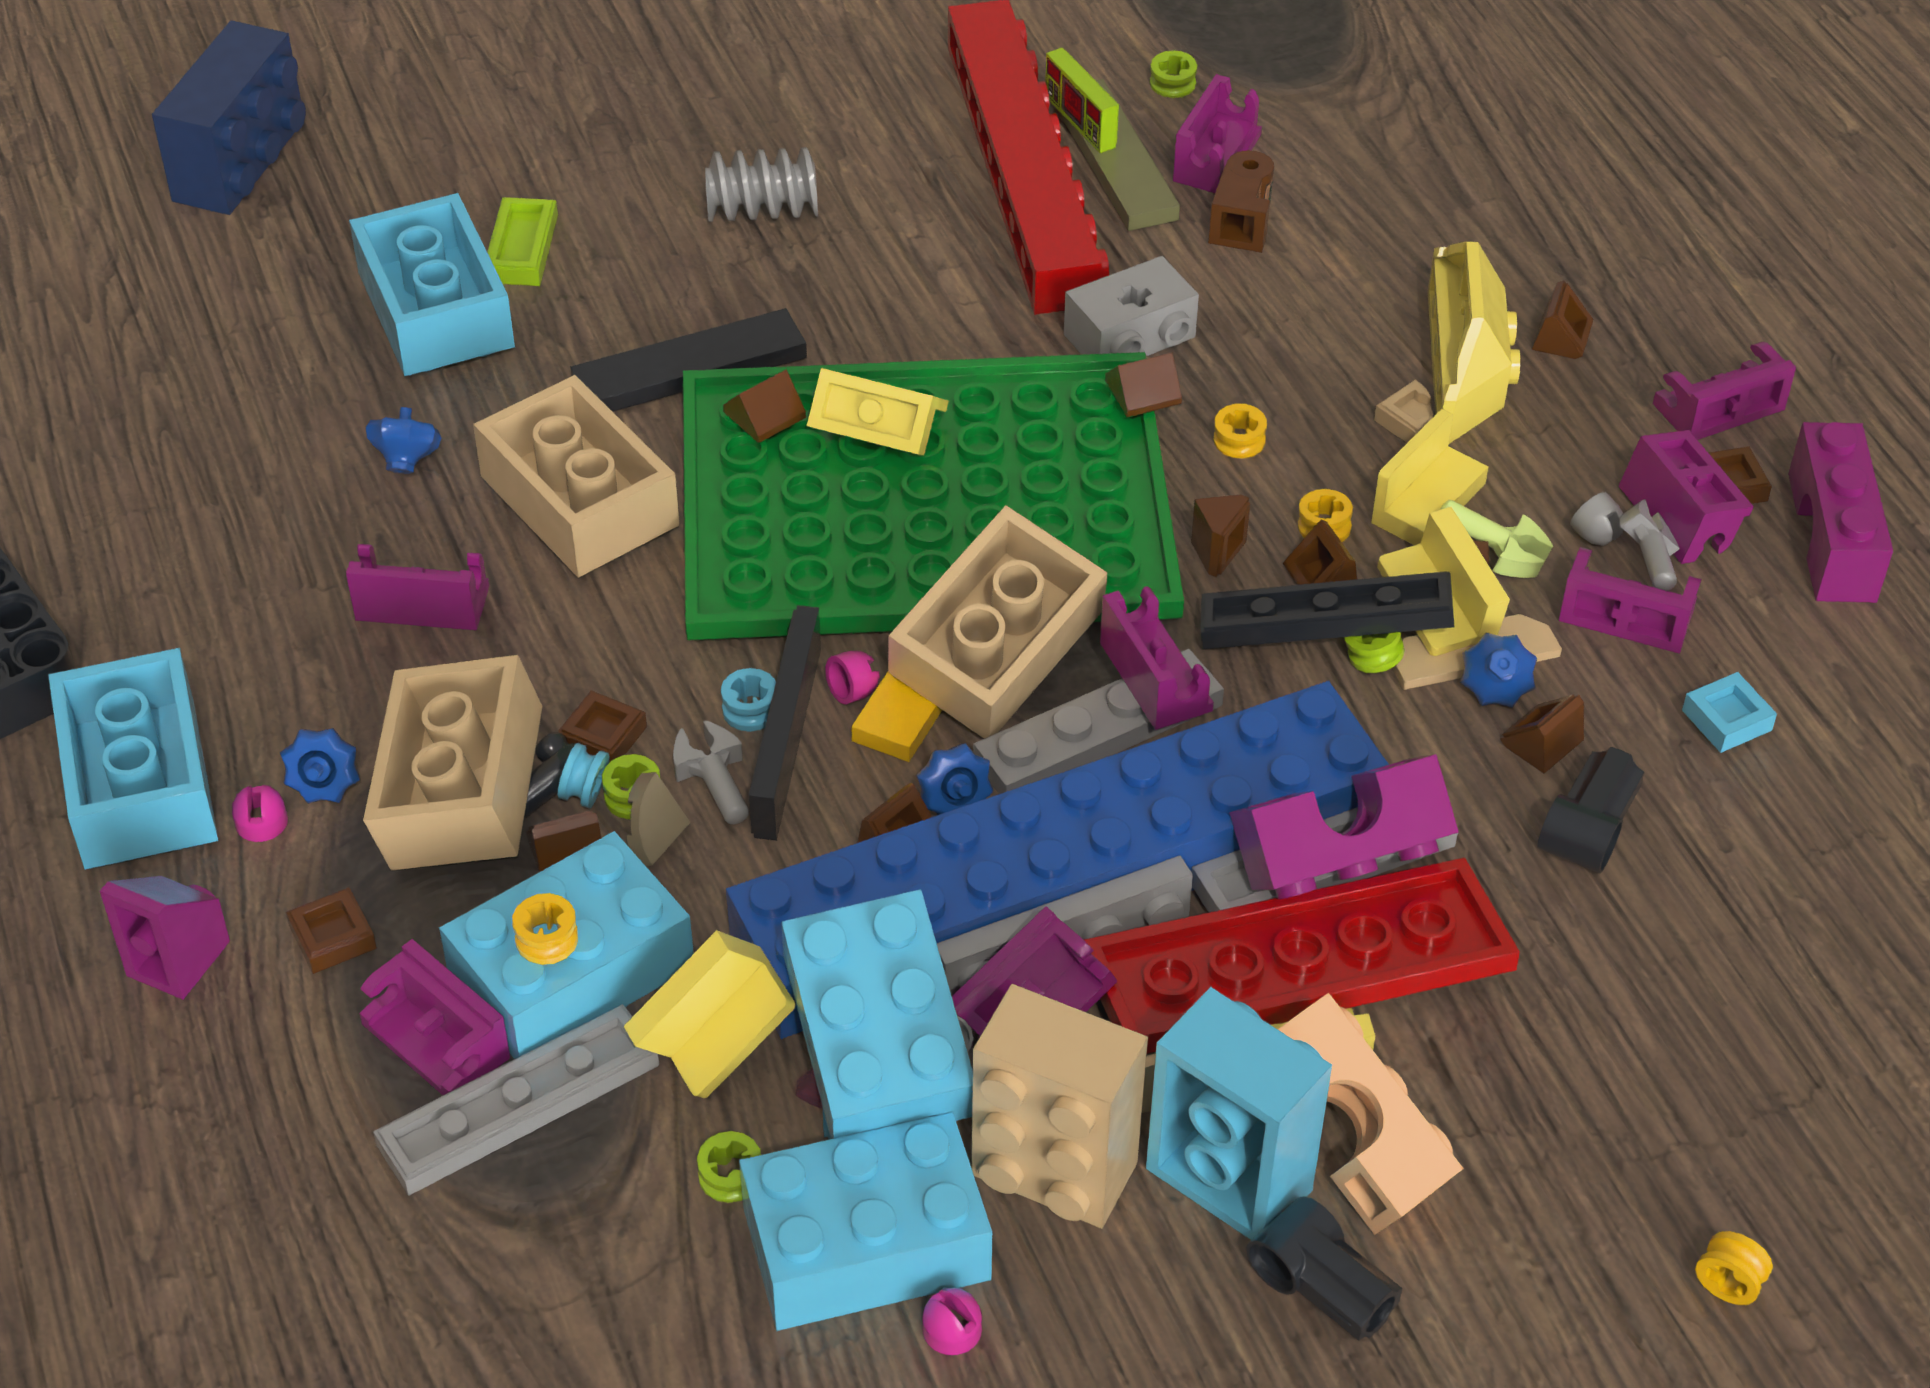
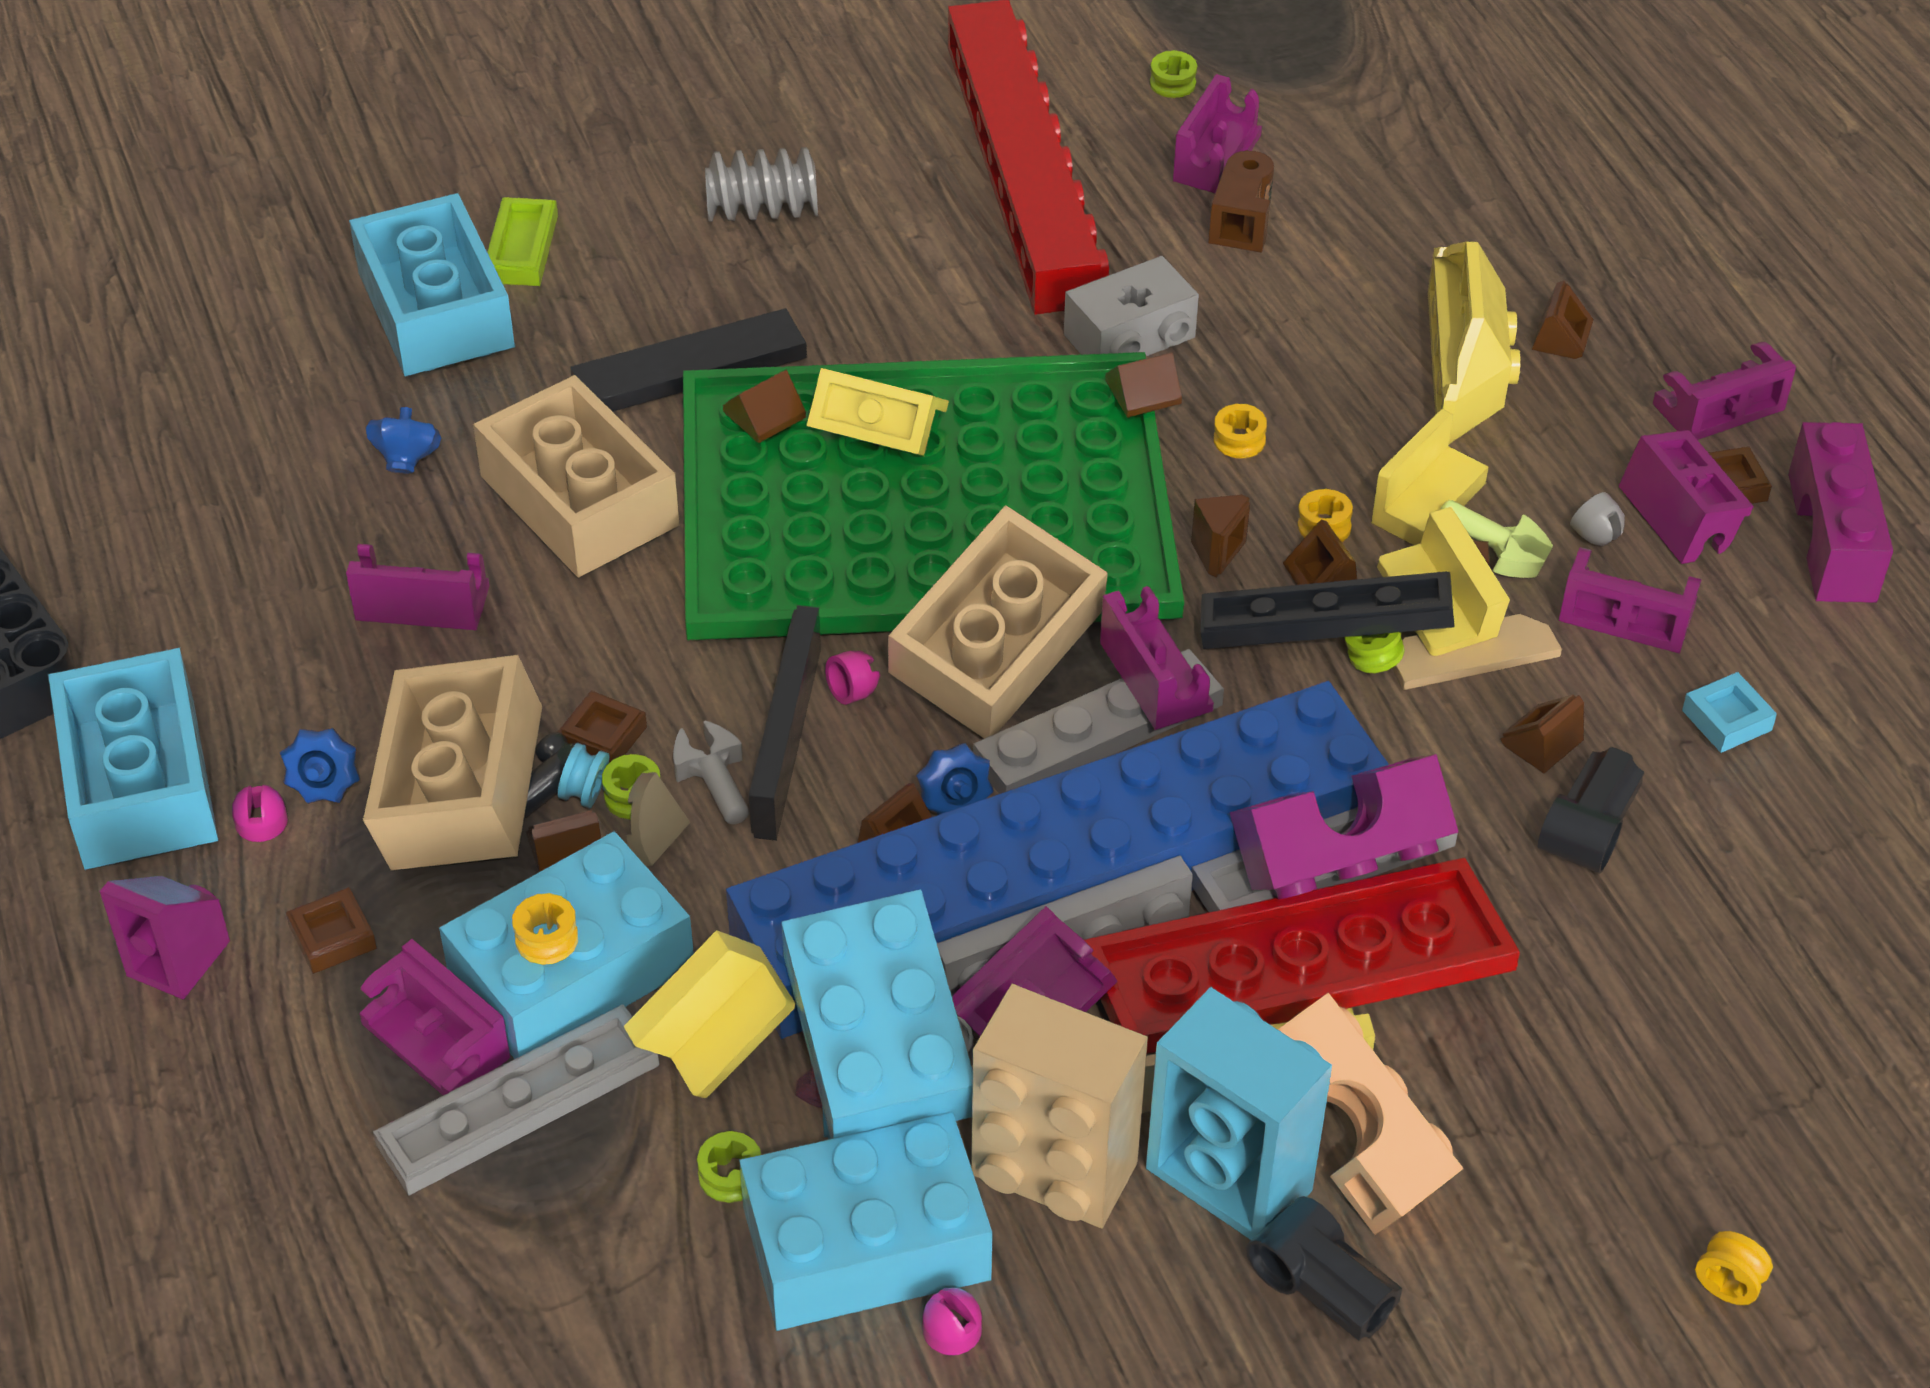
(229, 117): dark blue brick -> none
(740, 686): medium azure bush -> none
(895, 719): yellow tile -> none
(1081, 100): lime tile -> none
(1129, 176): olive tile -> none
(1405, 411): tan tile -> none
(1498, 670): blue piece -> none
(1655, 543): light grey bar -> none

